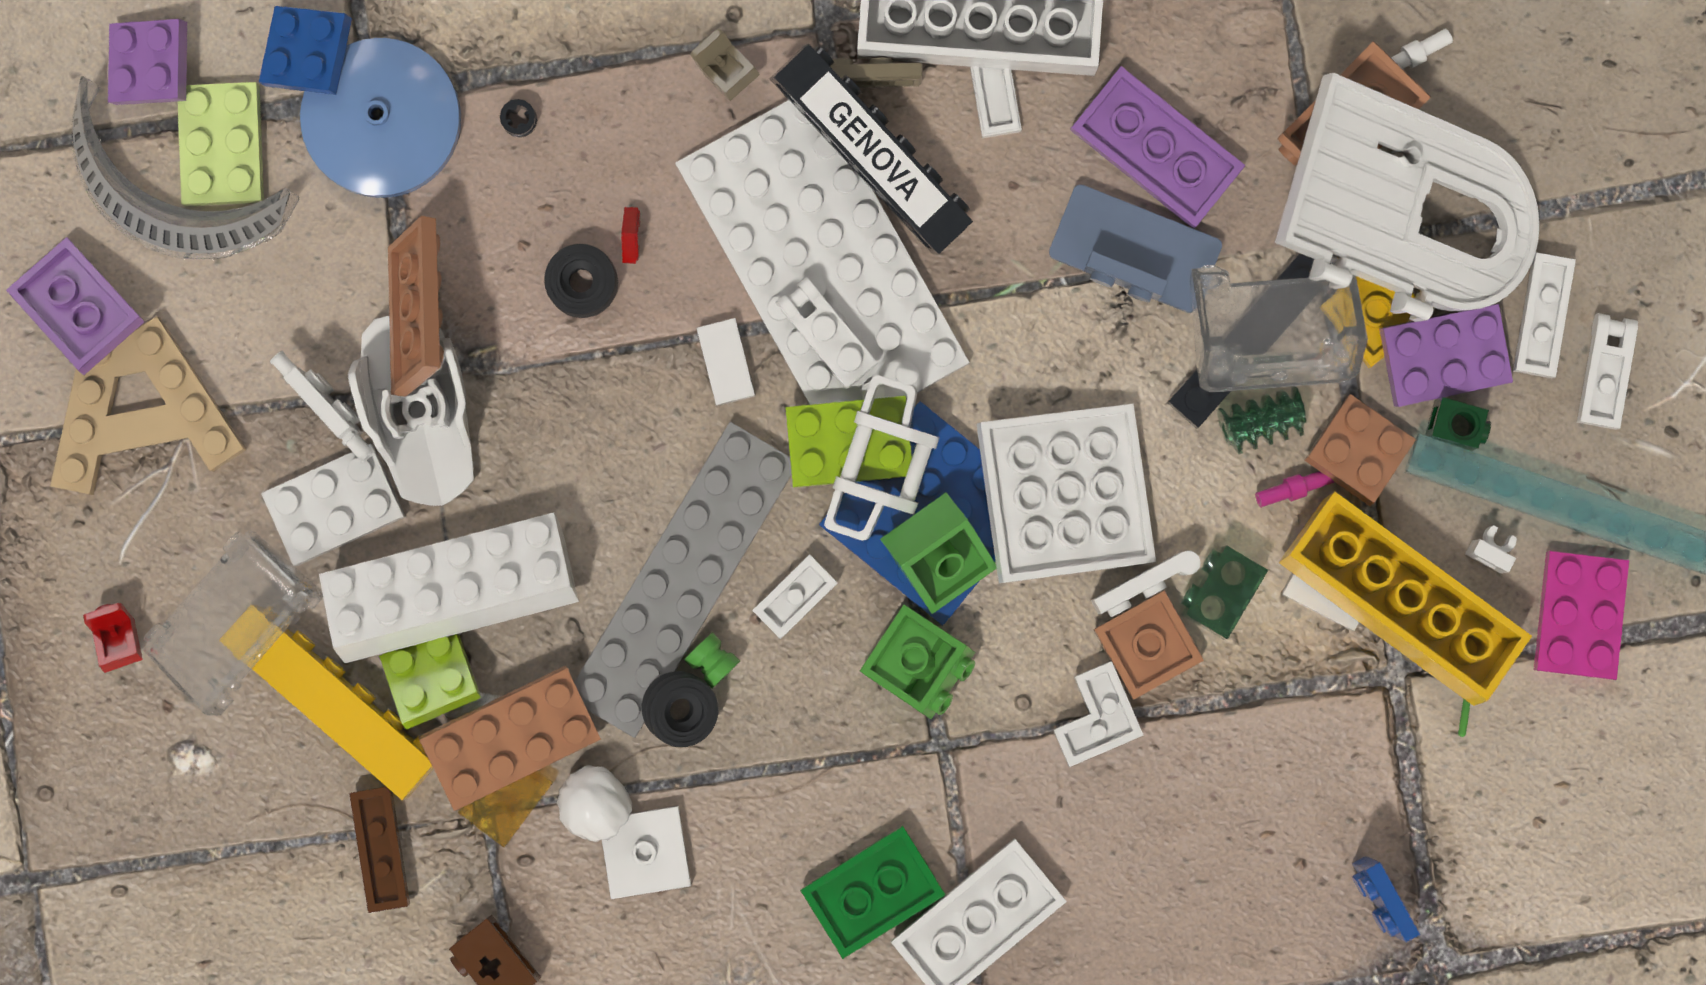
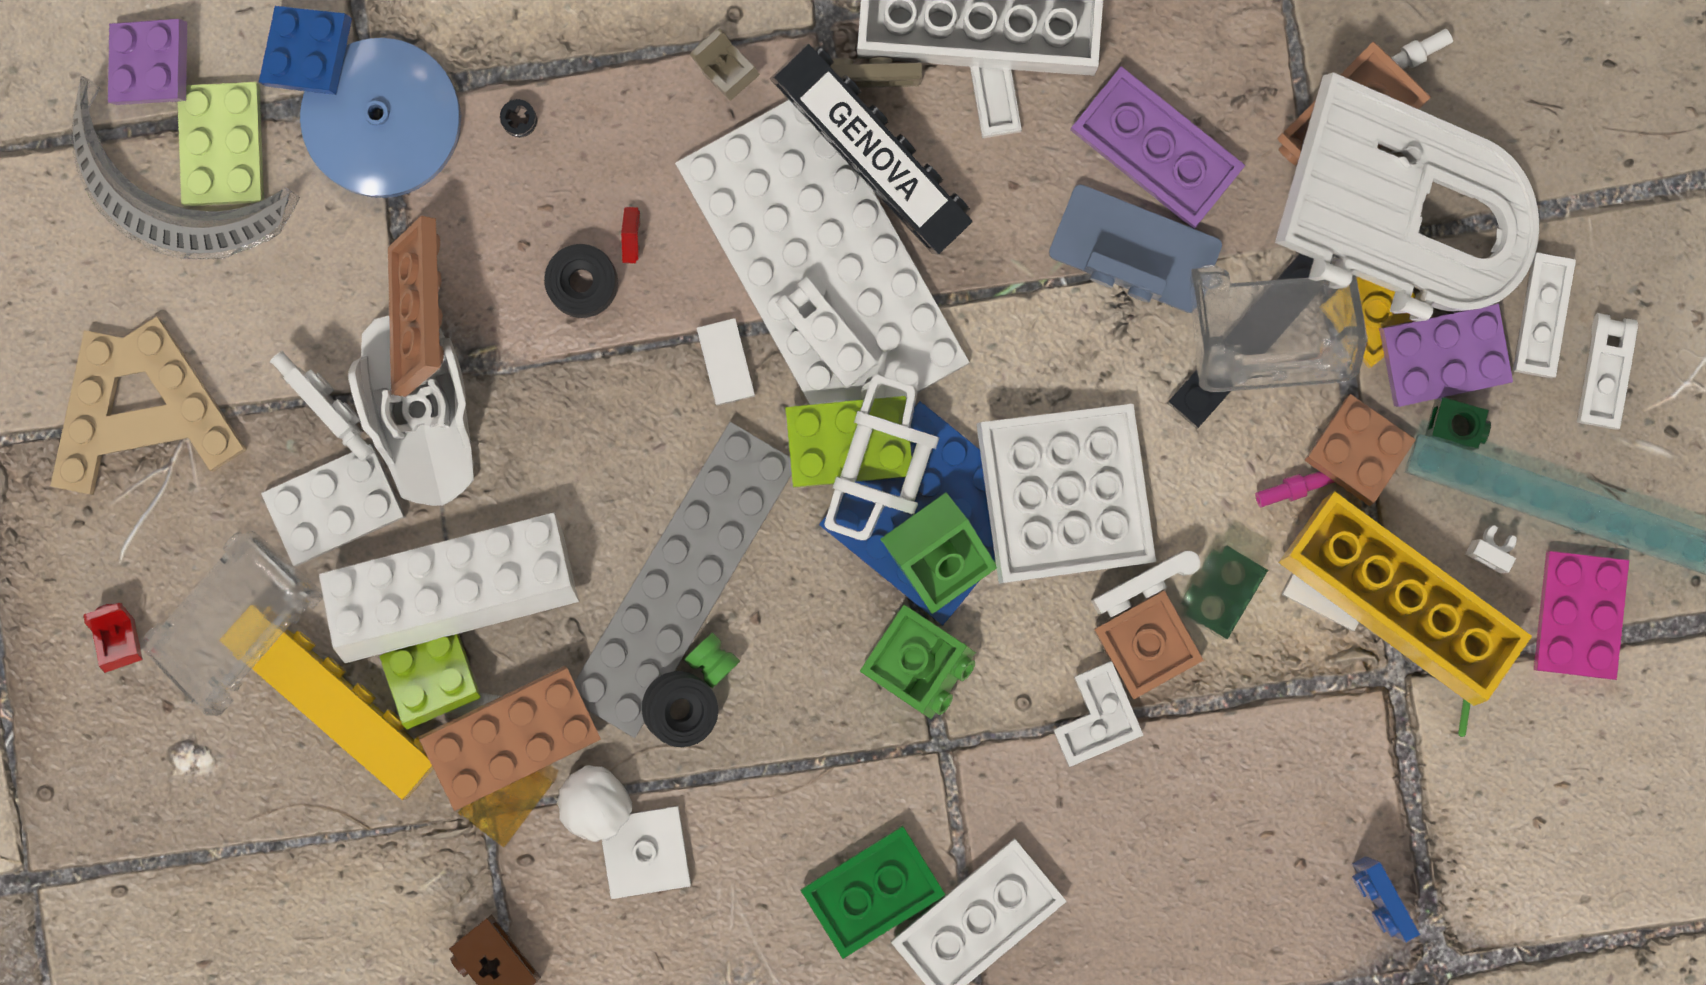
(75, 306): medium lavender plate -> none
(379, 849): reddish brown plate -> none
(795, 596): white plate -> none
(1263, 420): clear green piece -> none

